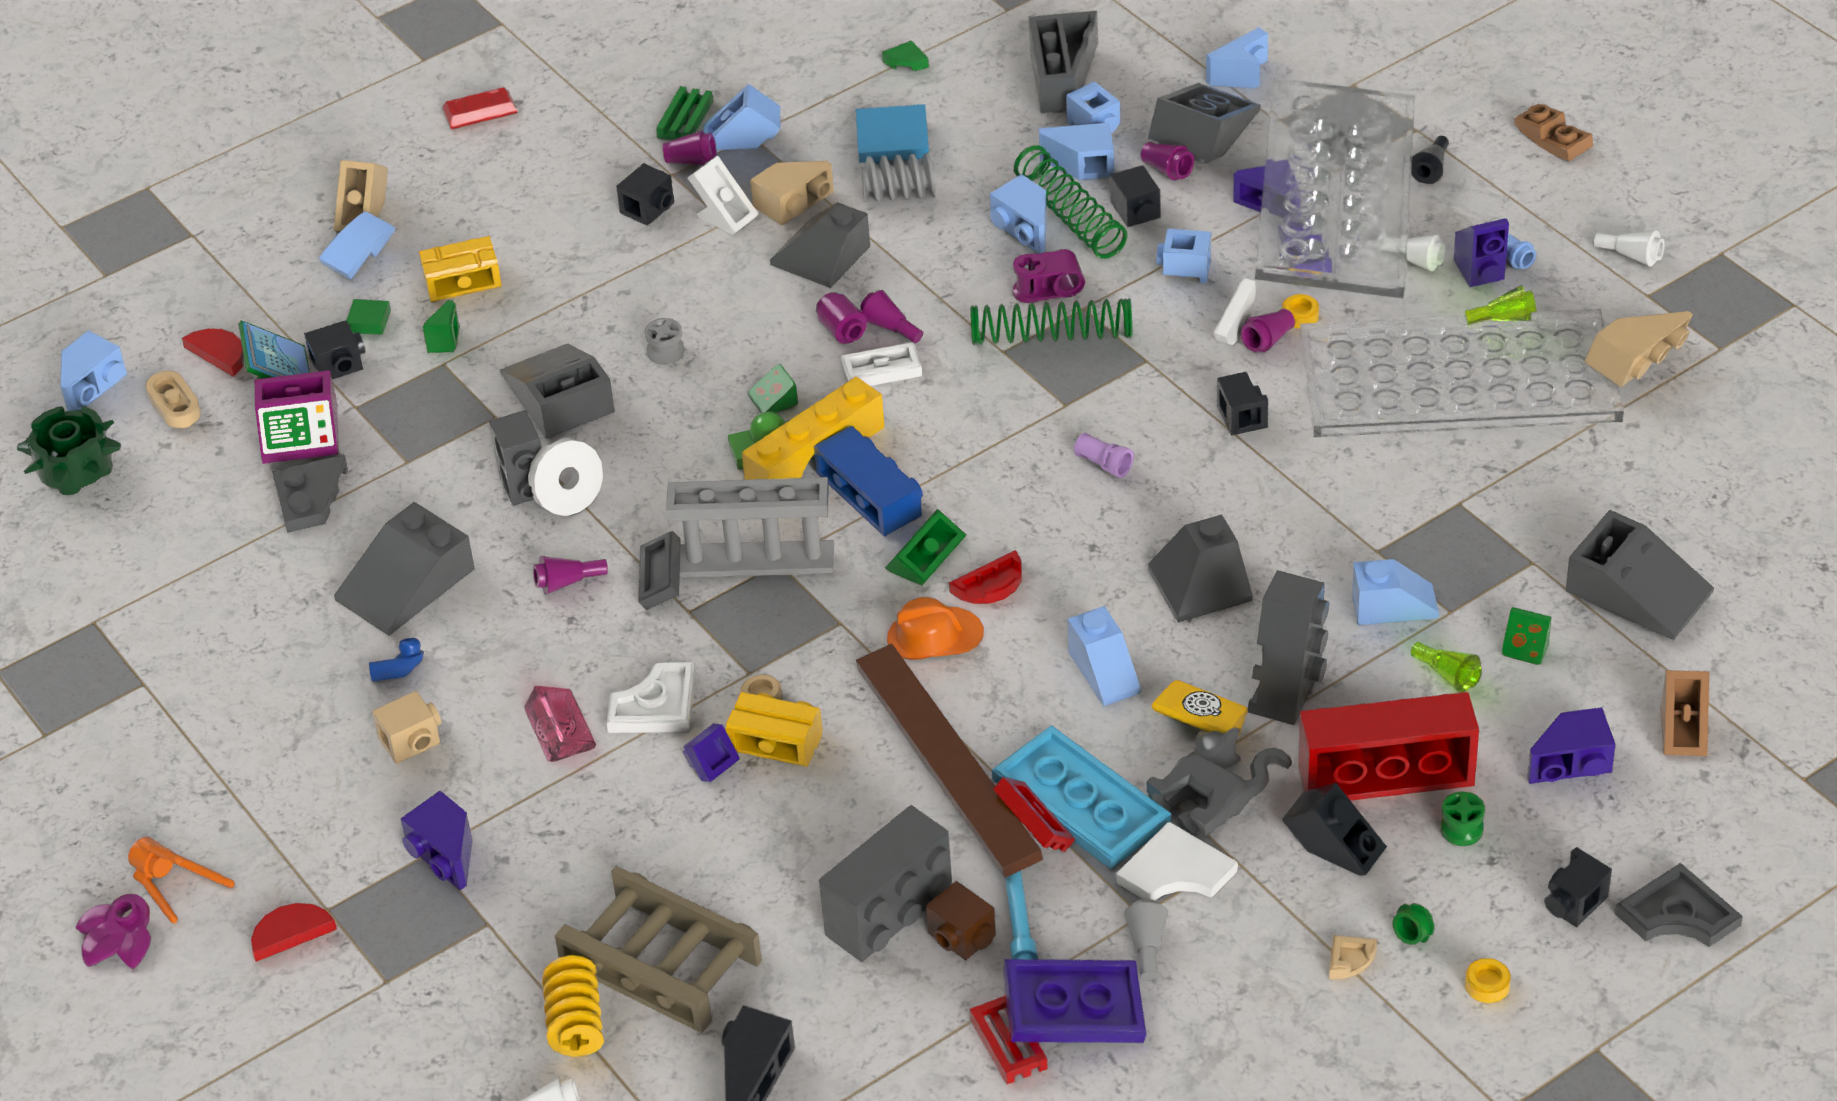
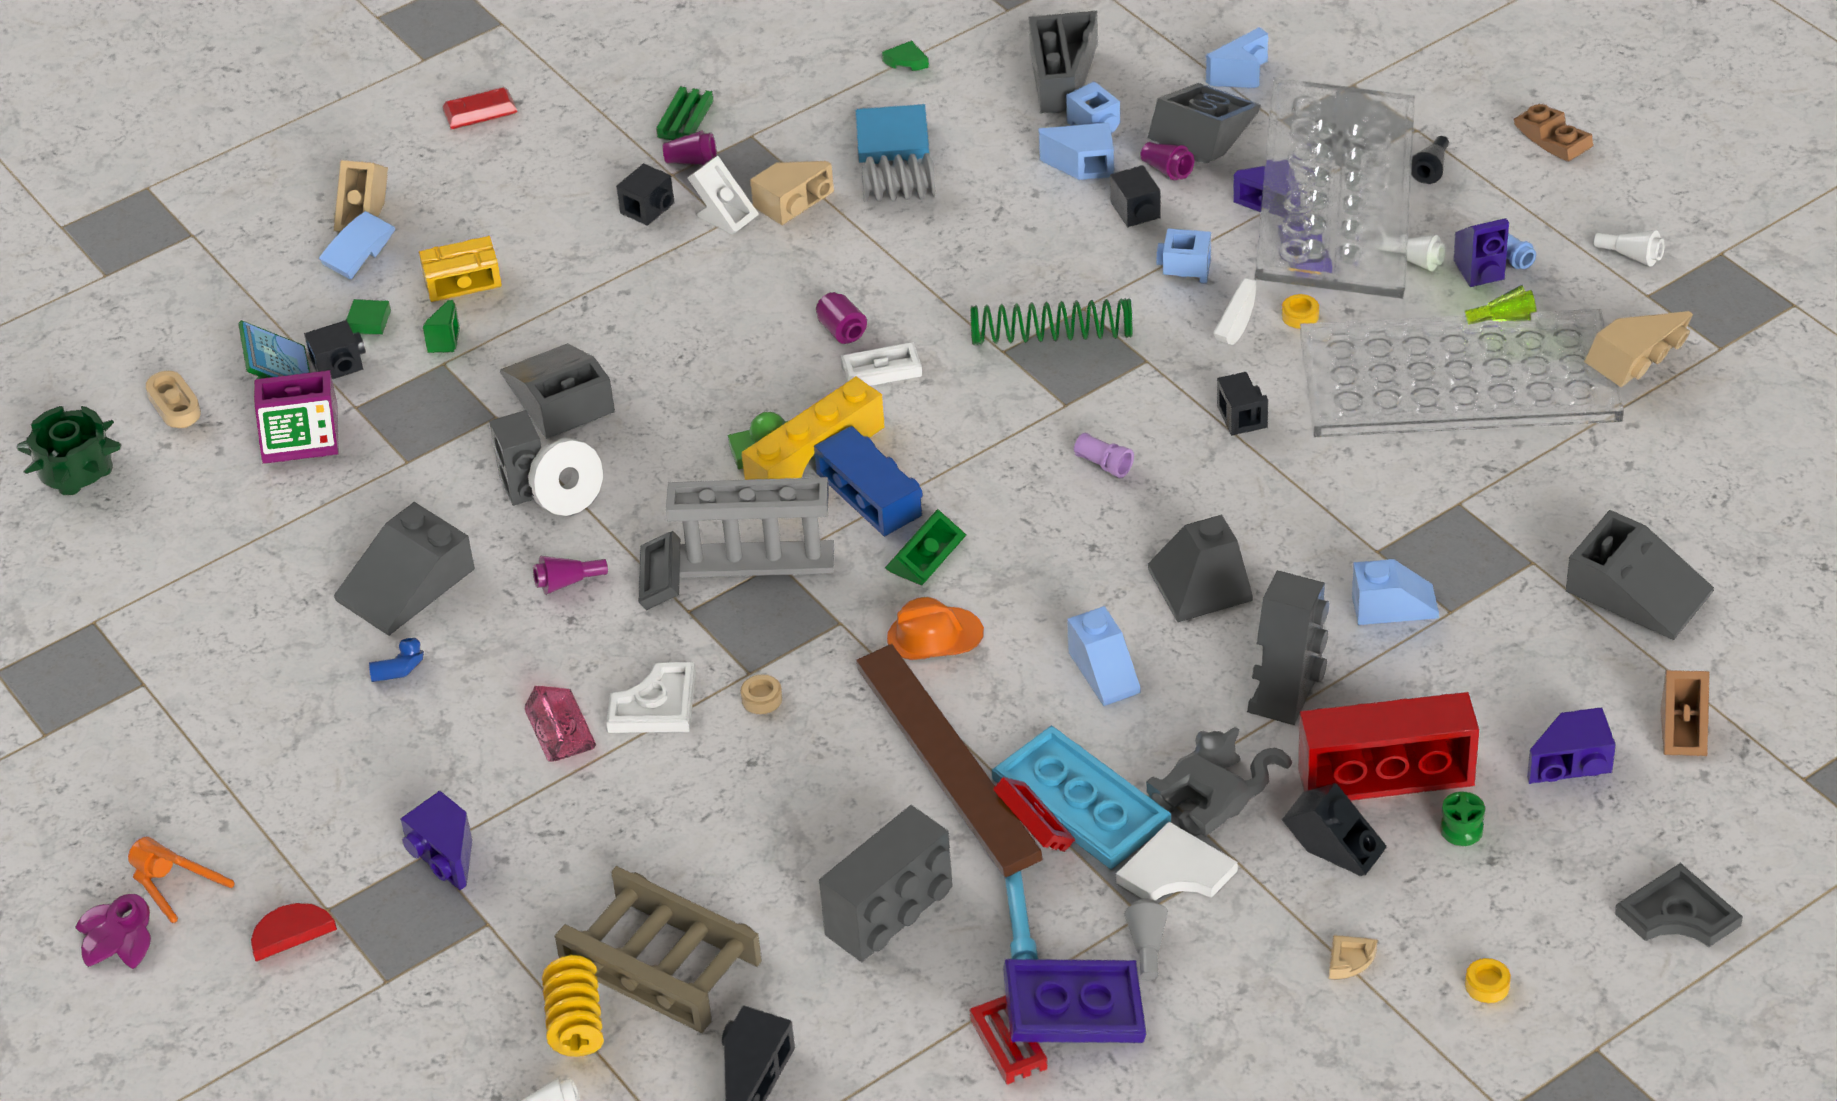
(89, 369): light blue slope -> none
(216, 347): red tile -> none
(308, 491): dark grey wing -> none
(407, 726): tan brick -> none
(664, 341): light grey wheel -> none
(711, 752): dark purple tile -> none
(745, 121): light blue slope -> none
(774, 391): slope -> none
(775, 728): yellow brick -> none
(826, 245): dark grey slope -> none
(884, 313): magenta cone -> none
(961, 921): reddish brown brick -> none
(990, 582): red tile -> none
(1021, 211): light blue slope -> none
(1048, 274): magenta piece -> none
(1100, 232): green piece -> none
(1200, 708): yellow slope -> none
(1265, 330): magenta cone -> none
(1413, 924): green plate -> none
(1457, 668): clear neon green cone -> none
(1527, 636): green slope -> none
(1578, 888): black brick -> none

